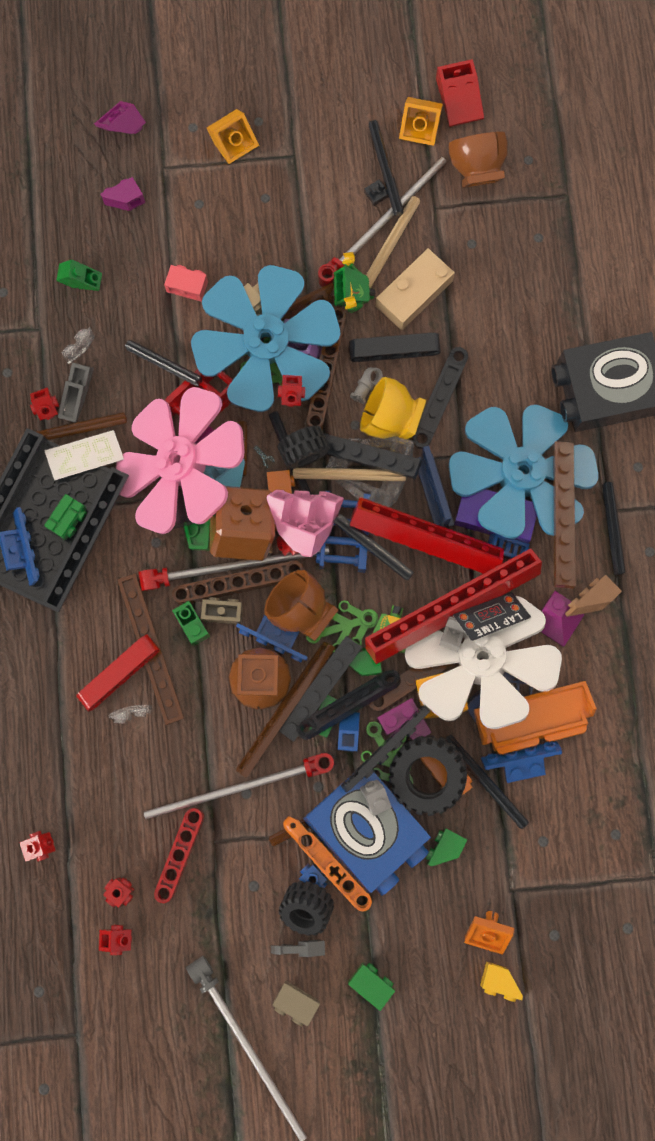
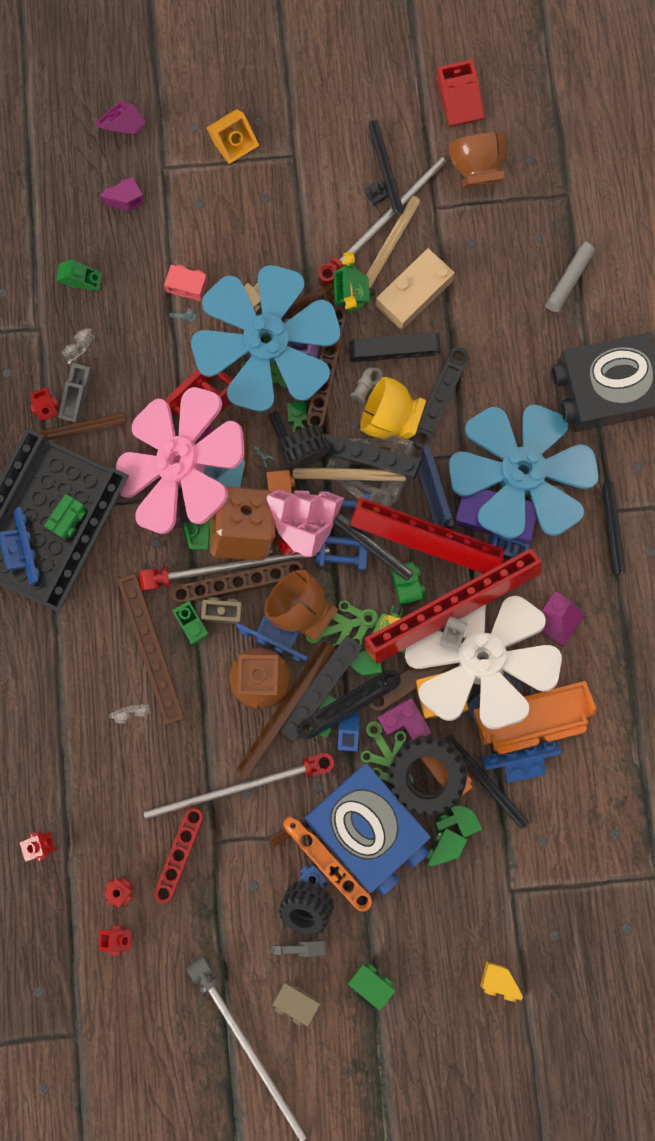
(84, 455): white sticker -> none
(118, 673): red beam -> none
(163, 362): black axle -> none
(189, 316): none -> clear light blue hand
(291, 390): red brick -> none
(297, 414): none -> green plate
(376, 797): light grey bracket -> none
(380, 755): black plate -> none
(410, 590): none -> green brick
(420, 121): light orange slope -> none
(463, 817): none -> green brick
(489, 934): orange tile -> none
(491, 616): black sticker -> none
(564, 515): reddish brown plate -> none
(570, 277): none -> light grey brick
(595, 599): medium nougat slope -> none

